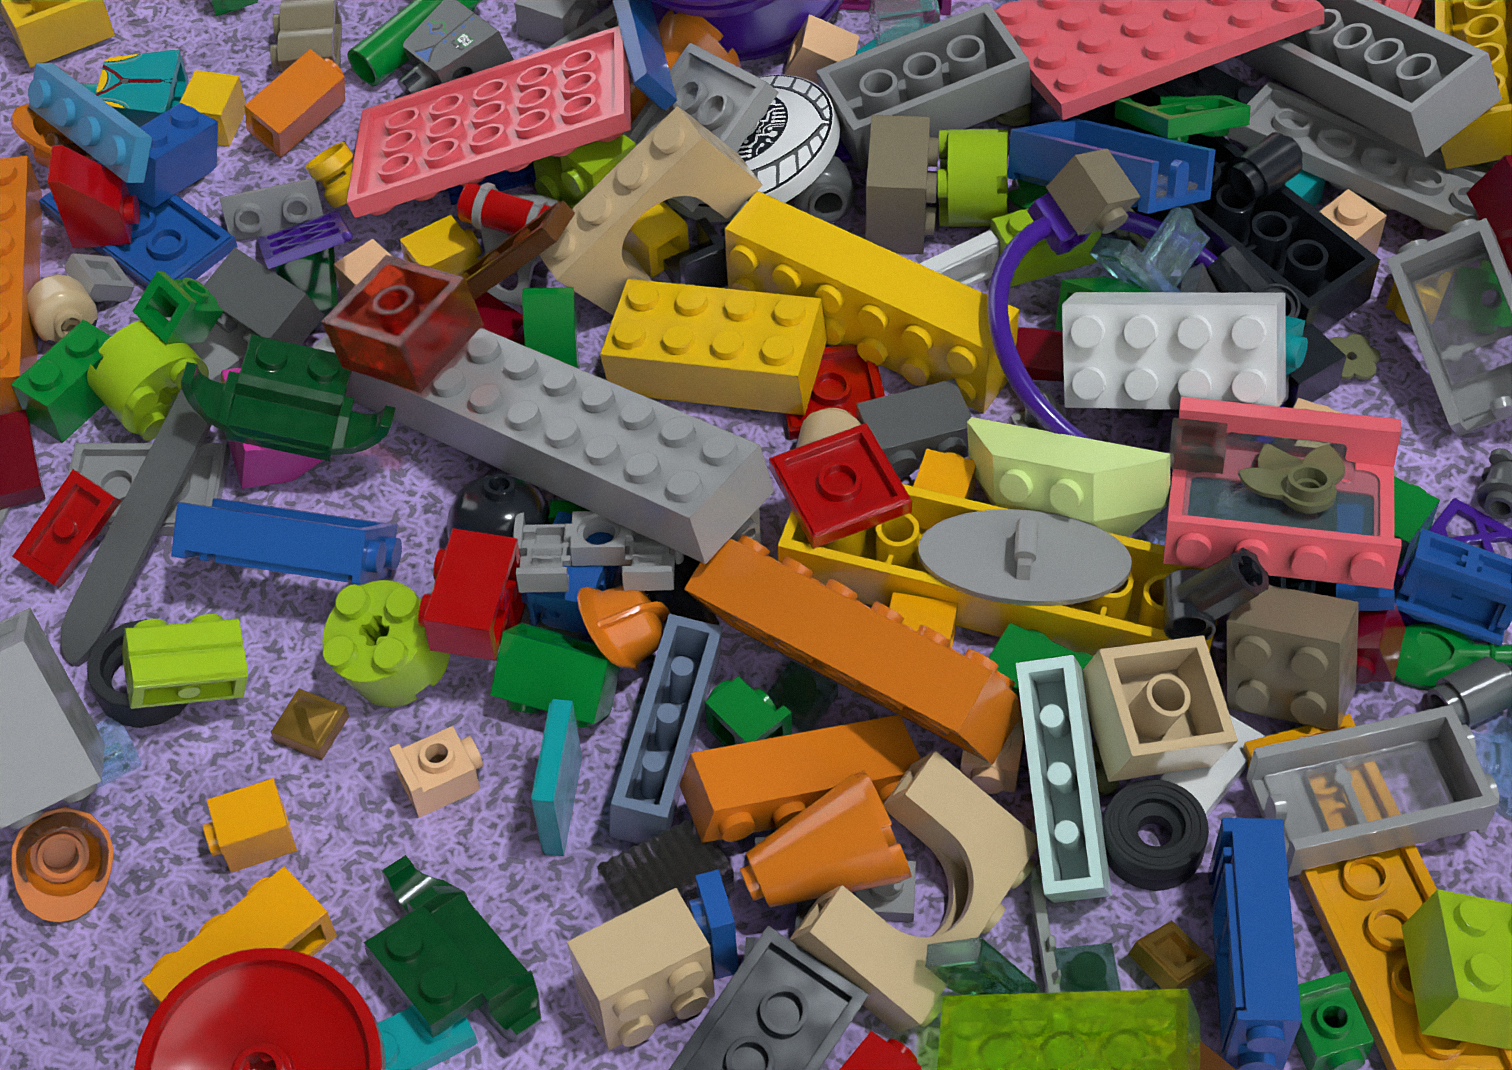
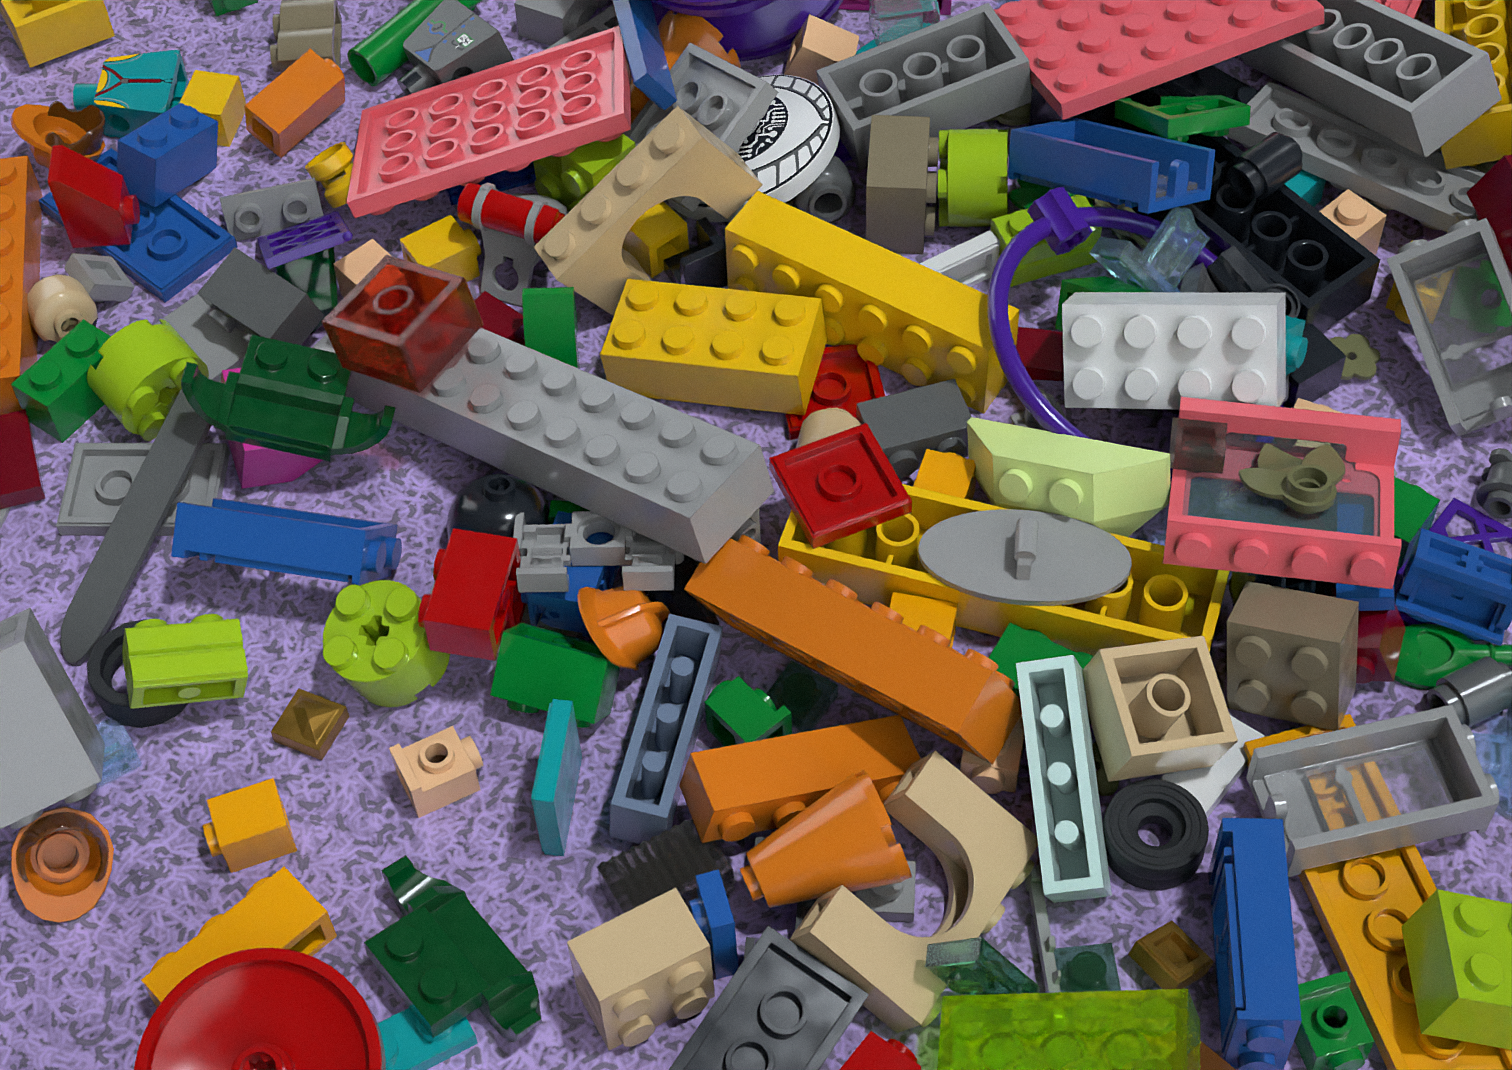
(66, 528): red plate -> none
(90, 122): dark azure plate -> none
(183, 300): green brick -> none
(517, 249): reddish brown tile -> none
(1093, 192): dark tan brick -> none
(1200, 597): black piece -> none

